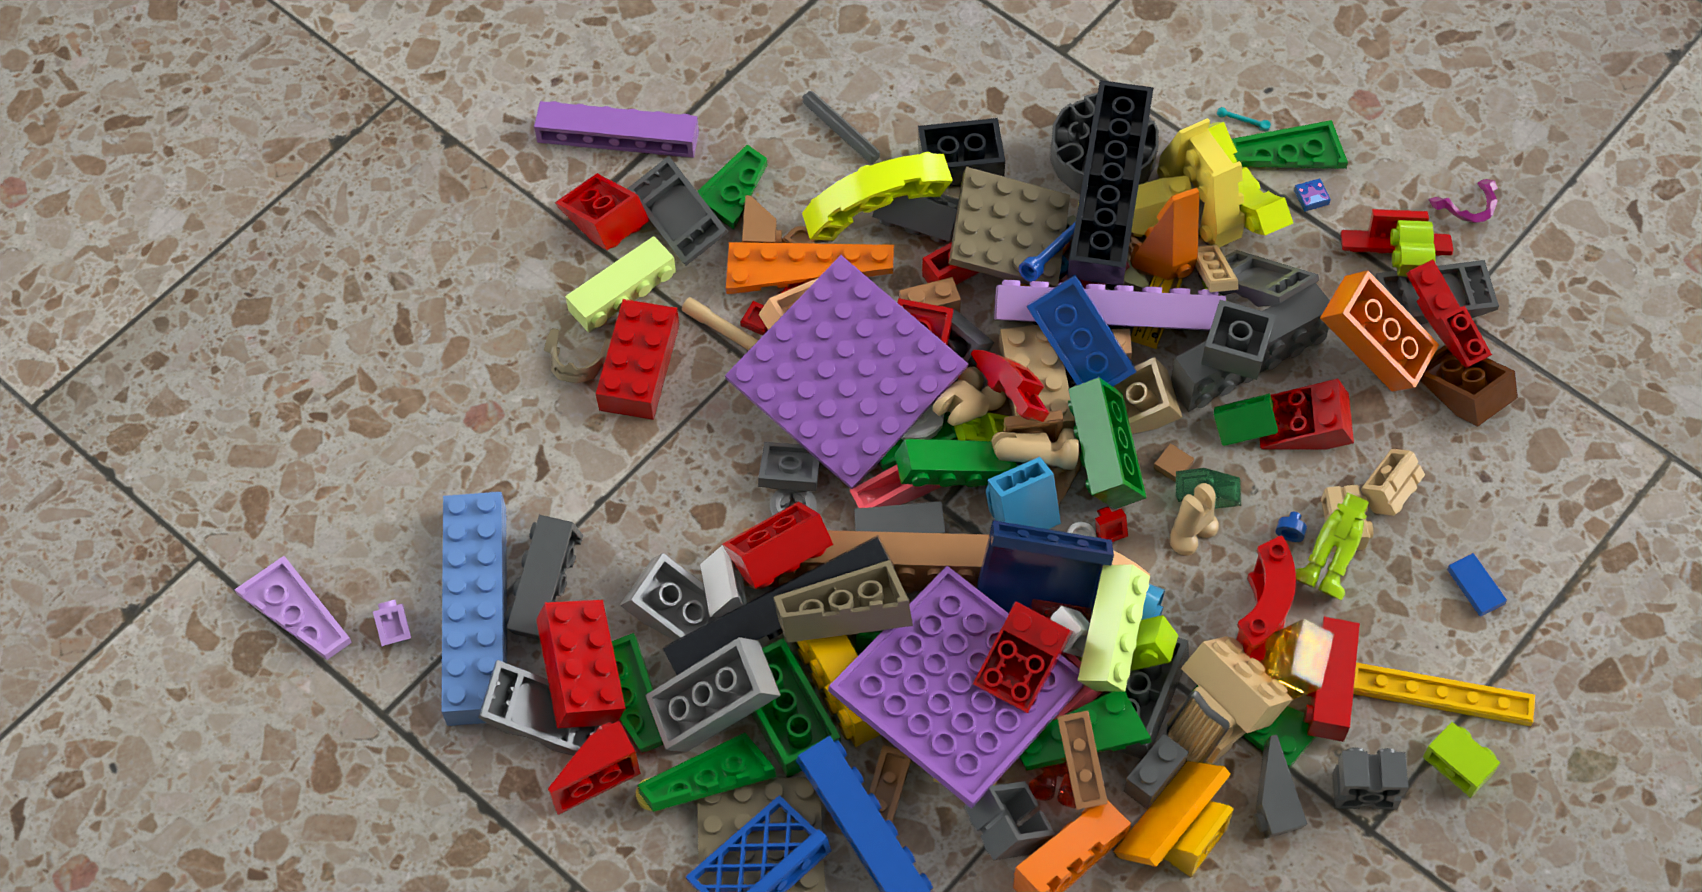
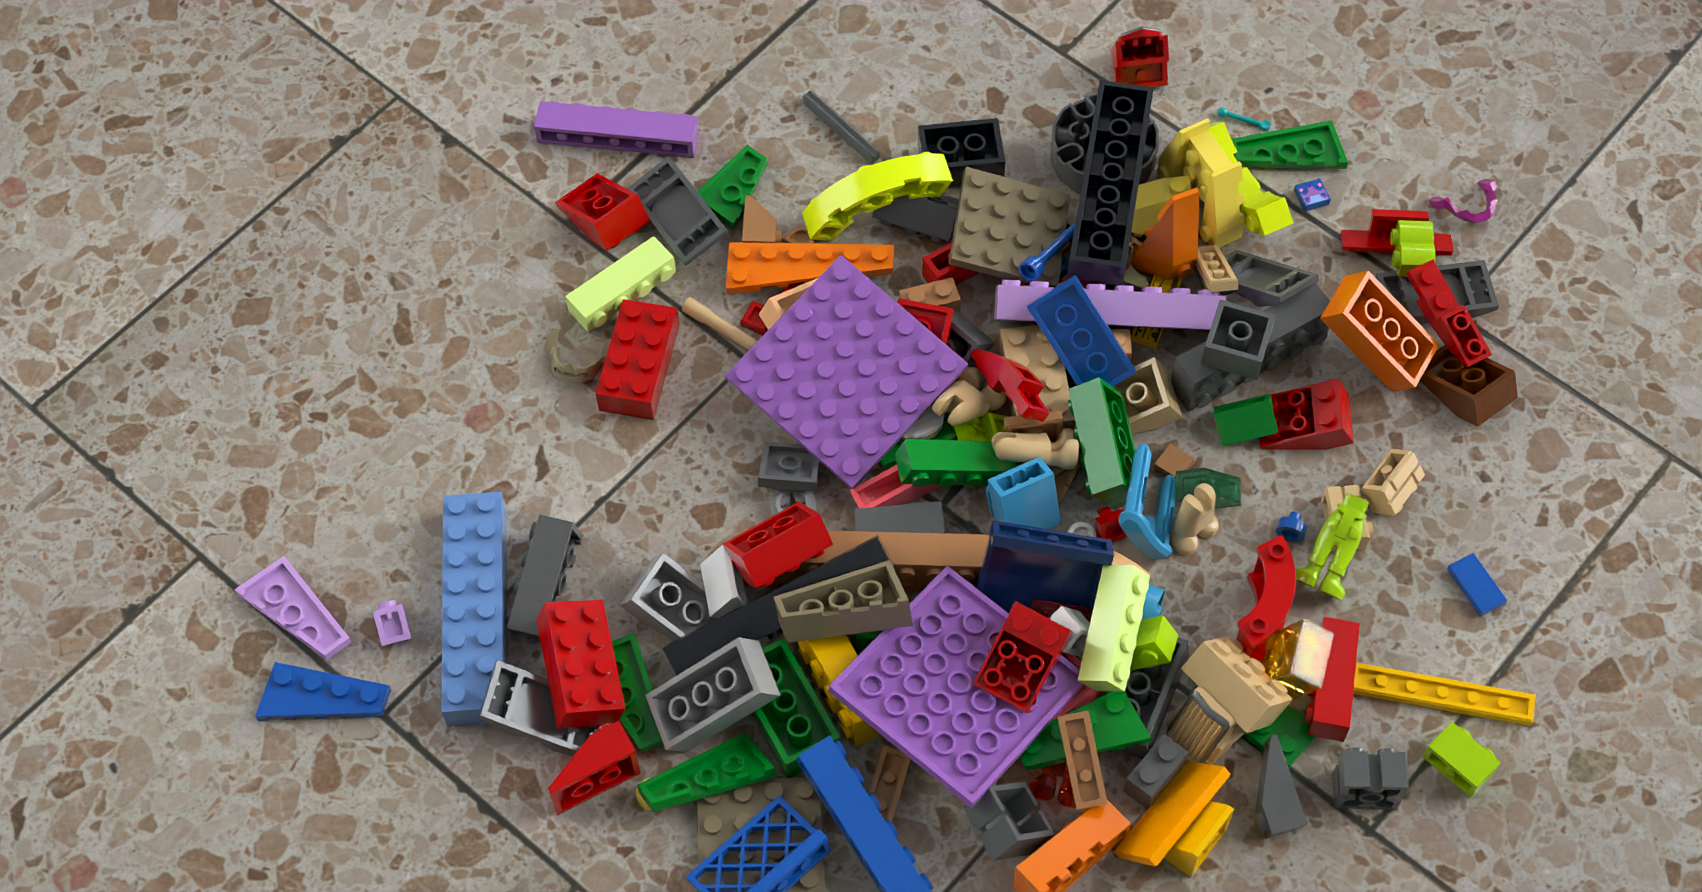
(319, 694): none -> blue wing
(1141, 57): none -> red piece
(1145, 532): none -> dark azure piece

